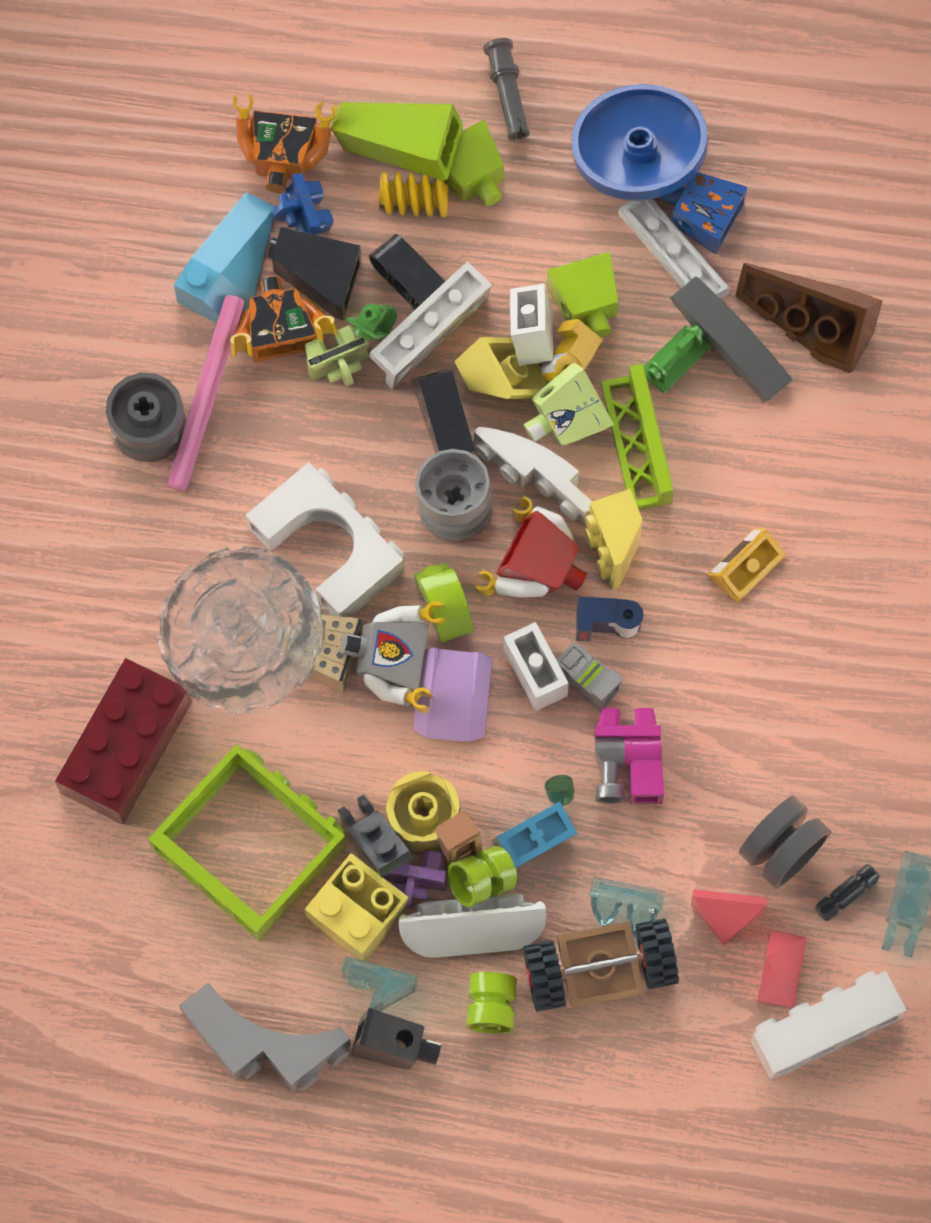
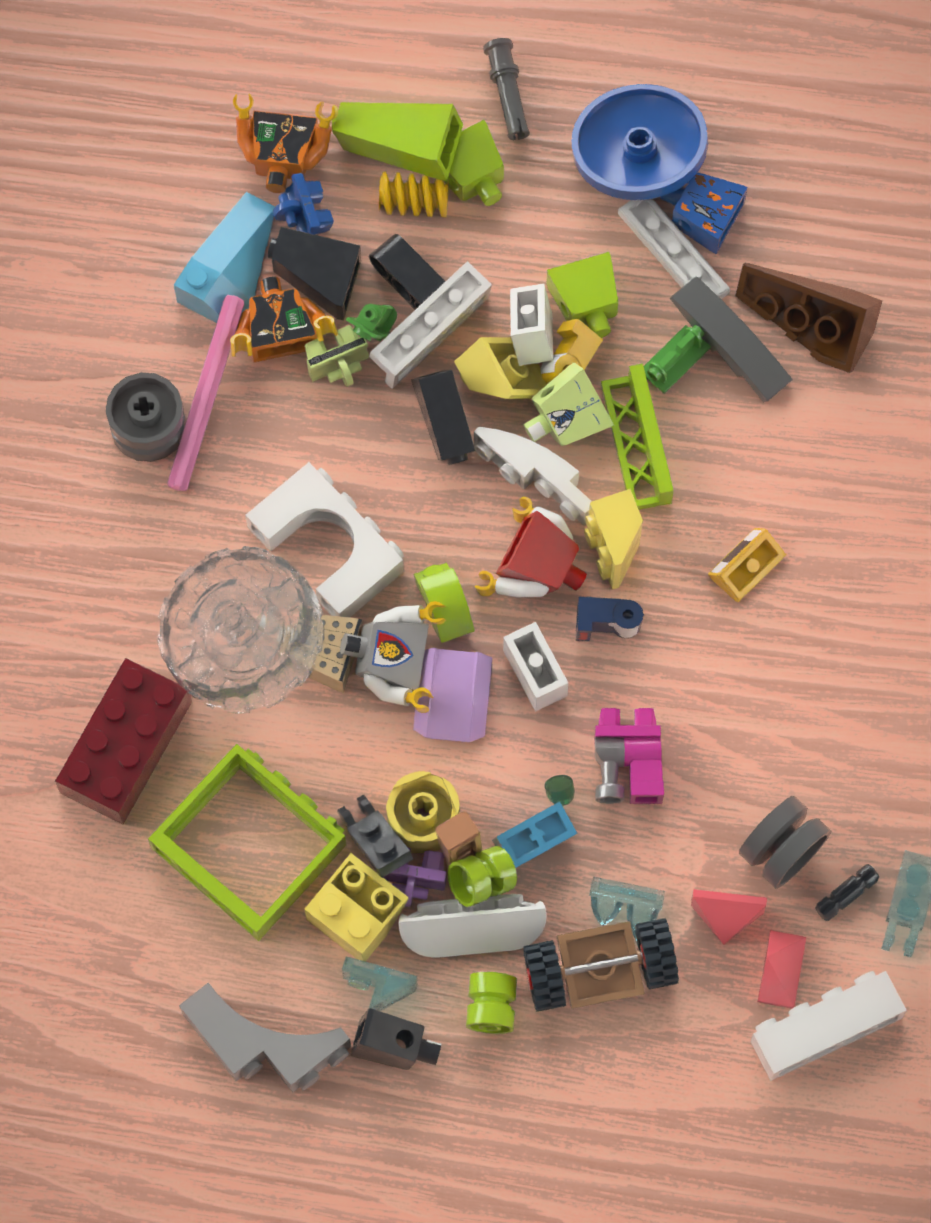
(454, 495): light grey wheel -> none
(589, 676): light grey leg -> none

